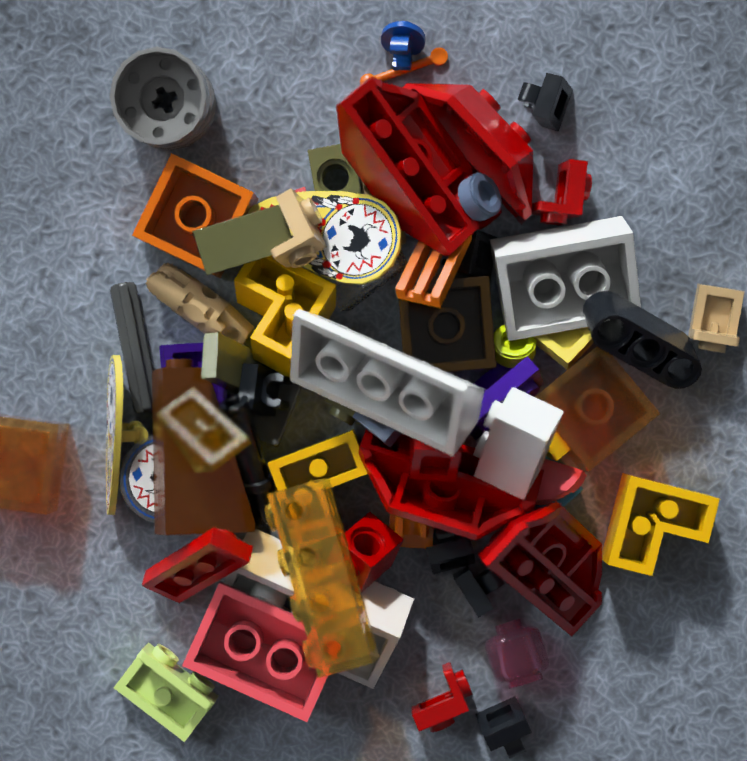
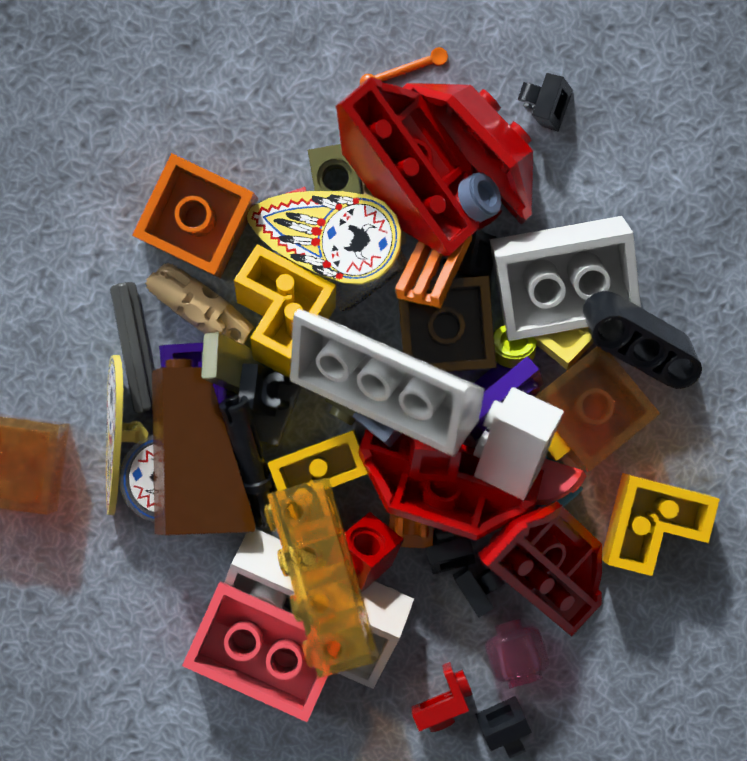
(139, 90): light grey wheel -> none
(167, 690): yellowish green bracket -> none
(198, 565): red plate -> none
(202, 431): clear yellow slope -> none
(241, 239): olive tile -> none
(302, 220): tan bracket -> none
(403, 41): blue plate -> none
(571, 191): red bracket -> none
(716, 317): tan bracket -> none

